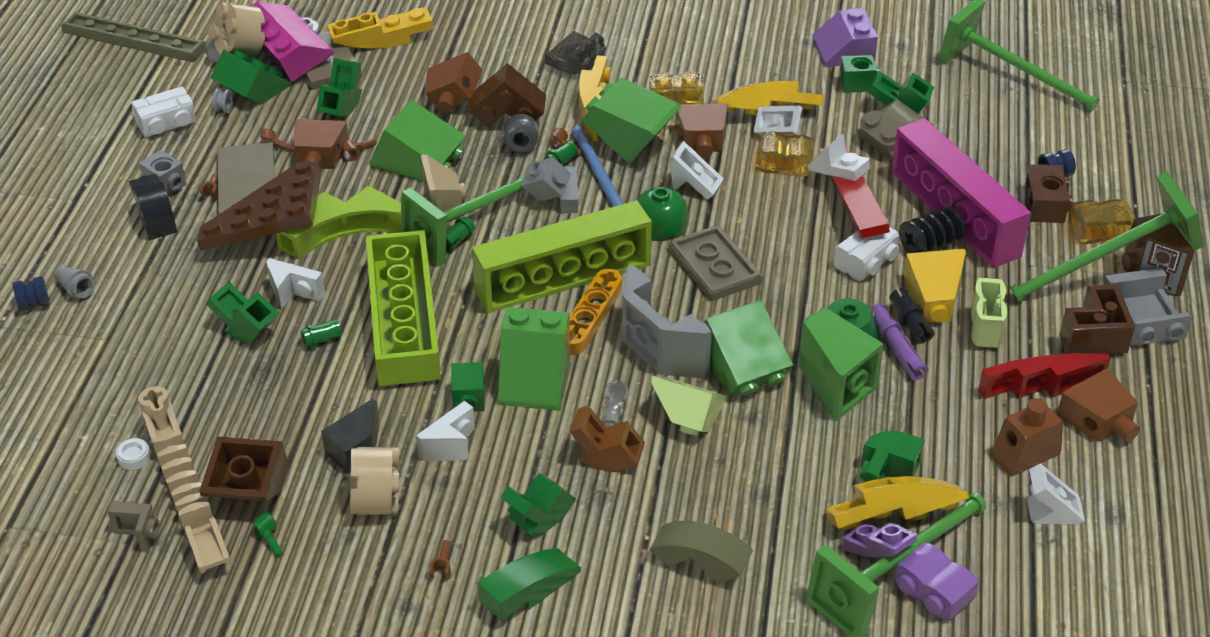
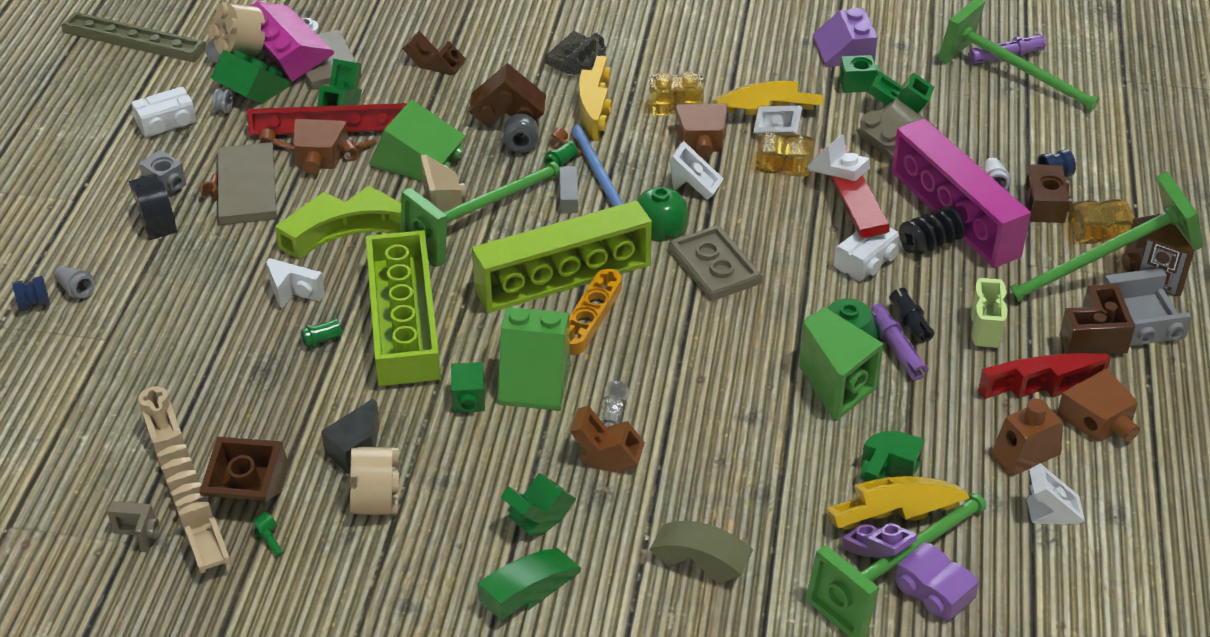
(133, 454): white tile -> none
(243, 317): green brick -> none
(275, 207): reddish brown plate -> none
(358, 117): none -> red tile
(372, 32): yellow slope -> none
(442, 561): dark orange hand -> none
(444, 59): none -> reddish brown slope
(447, 435): white slope -> none
(452, 82): dark orange torso -> none
(462, 229): green pin -> none
(546, 179): light grey brick -> none
(628, 117): bright green slope -> none
(667, 347): light grey slope -> none
(688, 404): yellowish green slope -> none
(746, 350): bright green slope -> none
(935, 281): yellow slope -> none
(997, 172): none -> white cone
(1018, 46): none -> medium lavender pin

